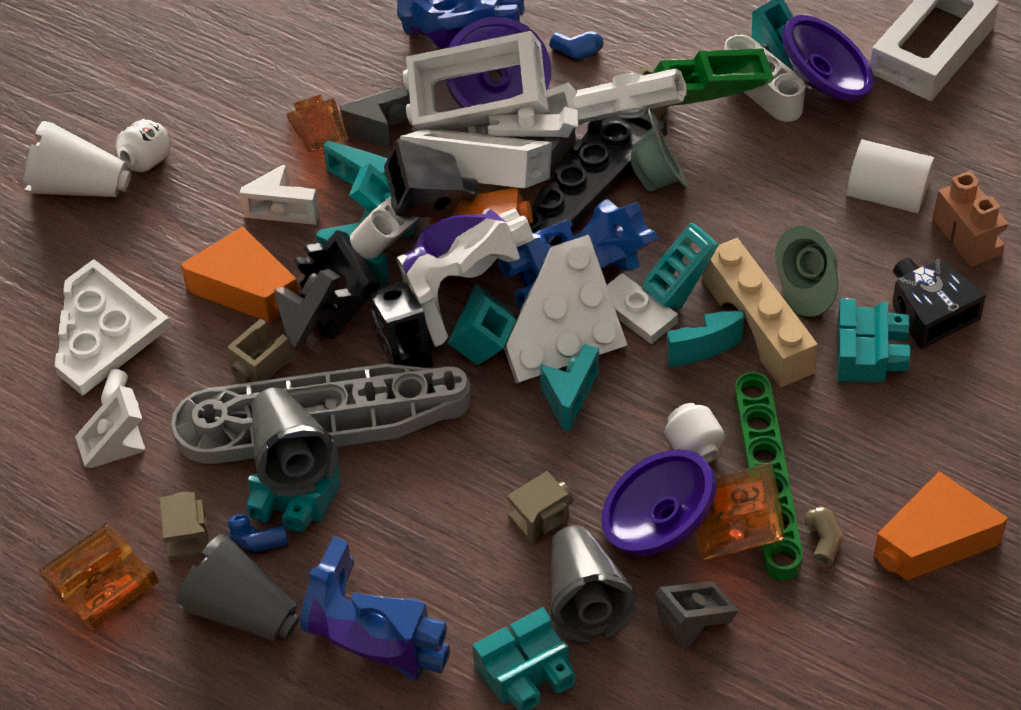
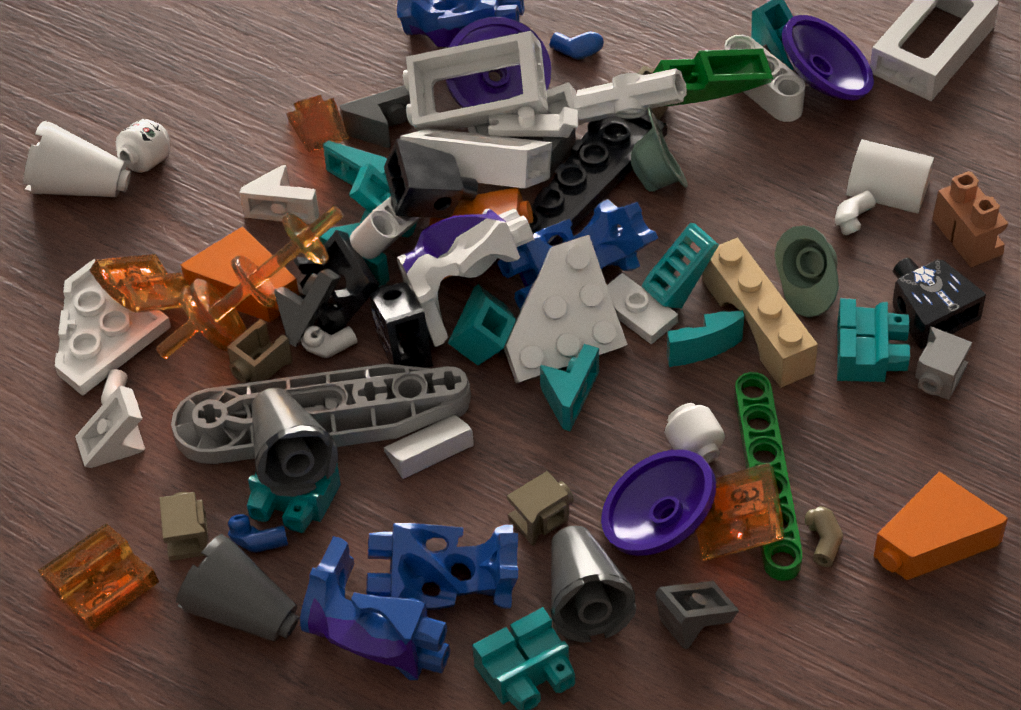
(139, 282): none -> clear orange slope
(216, 314): none -> clear orange piece
(325, 344): none -> white arm
(413, 565): none -> blue hips
(430, 445): none -> white slope
(851, 208): none -> white arm
(942, 363): none -> light grey window

